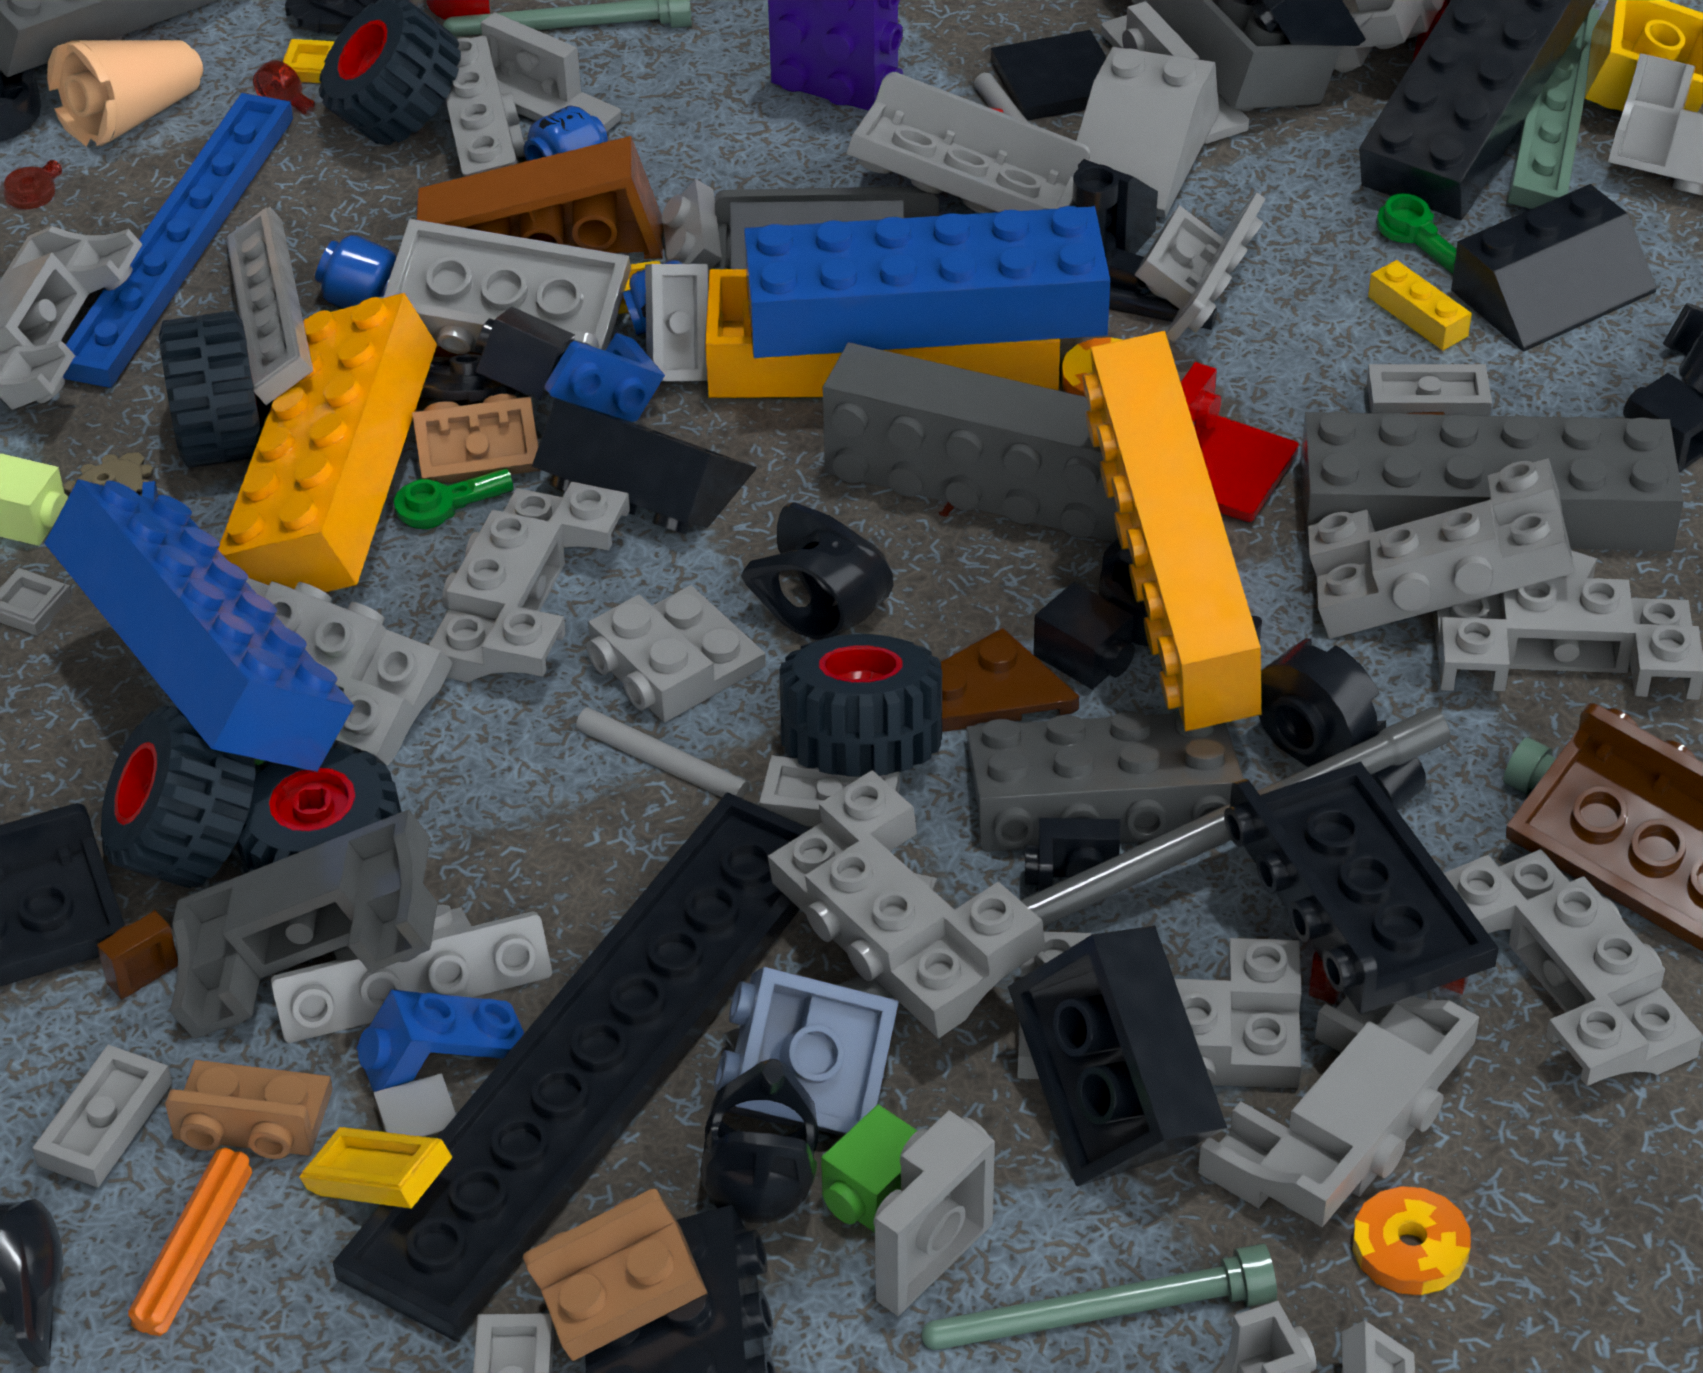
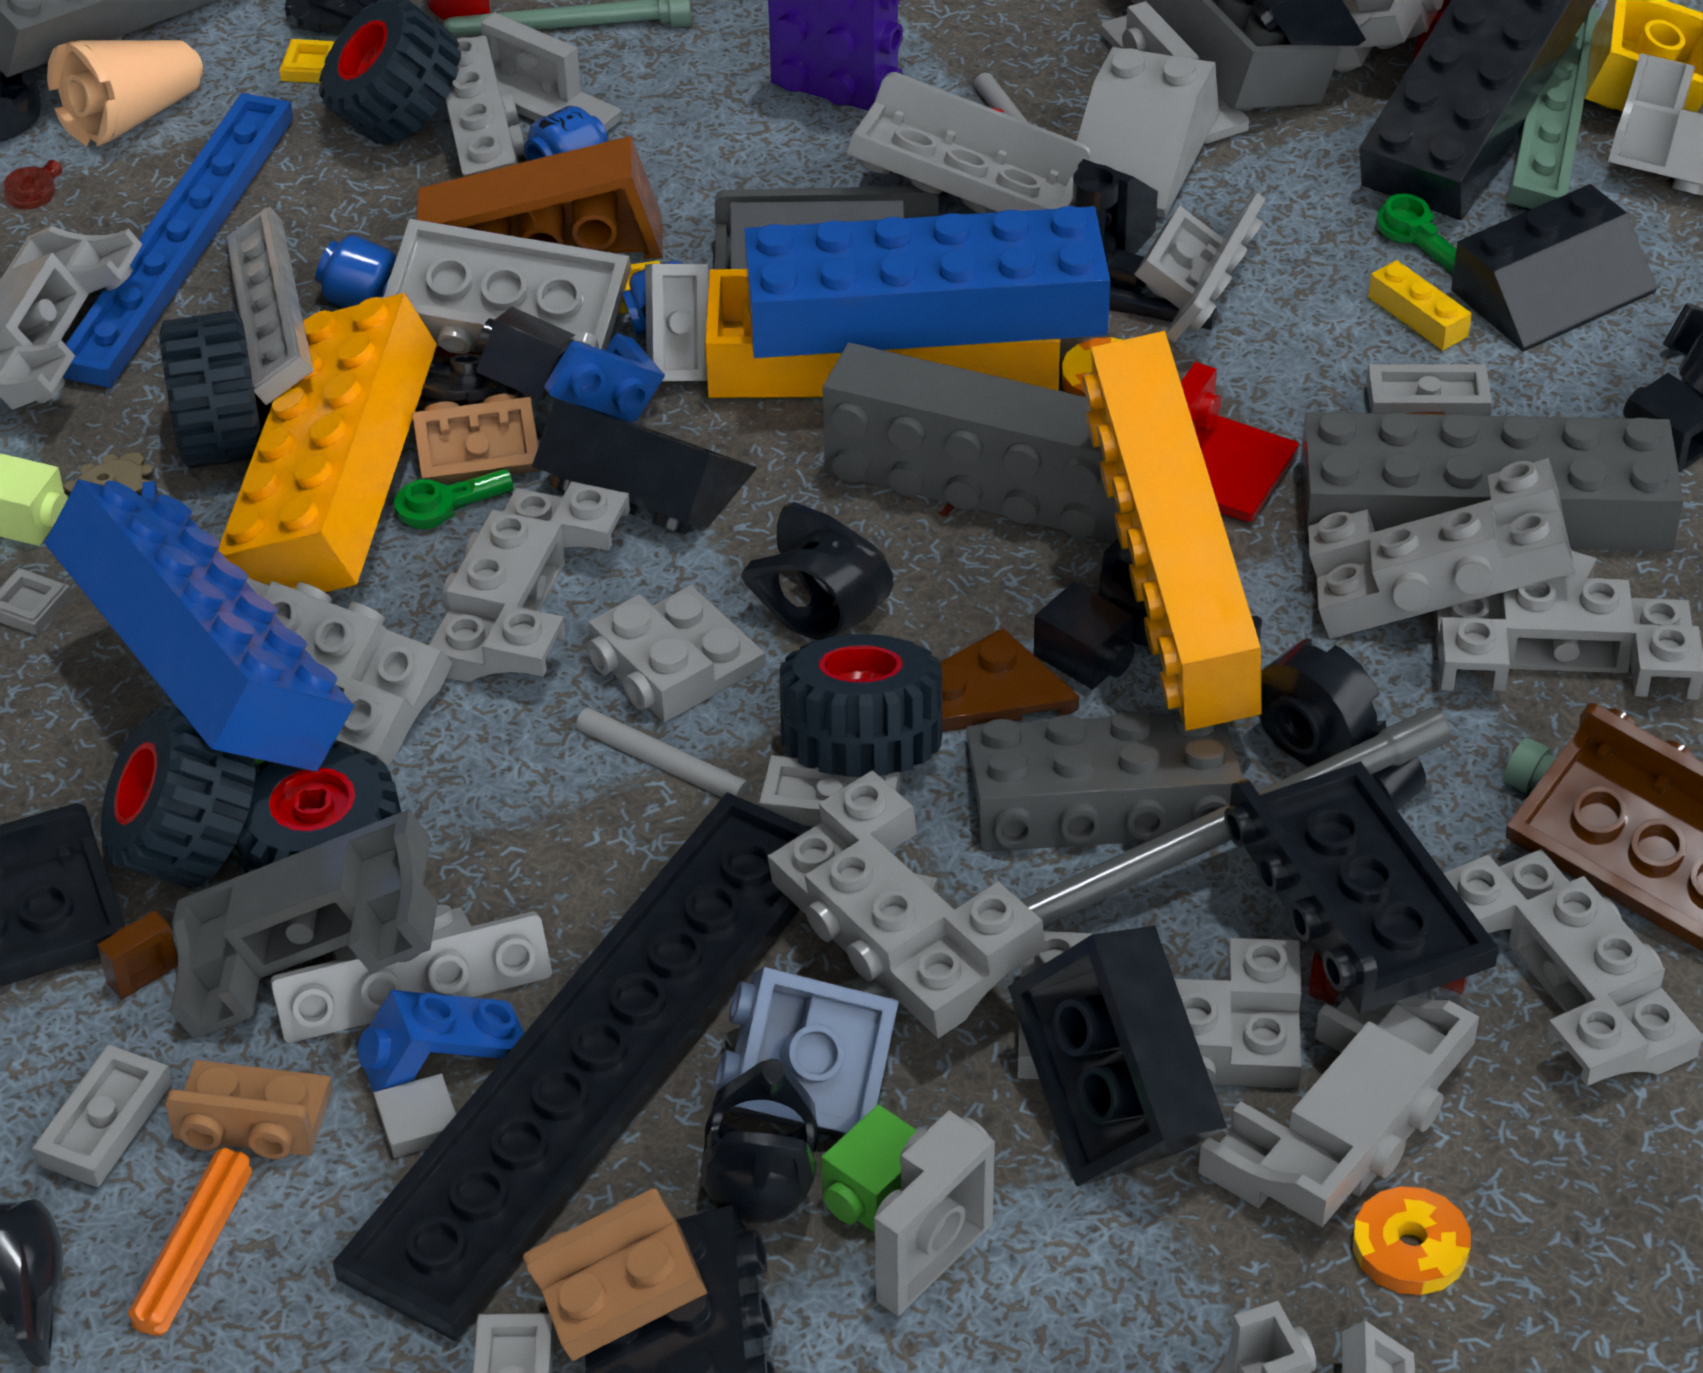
(281, 82): clear red piece -> none
(376, 1167): yellow tile -> none
(692, 227): light grey plate -> none
(1049, 73): black tile -> none
(1069, 848): black bracket -> none
(1242, 1277): sand green piece -> none

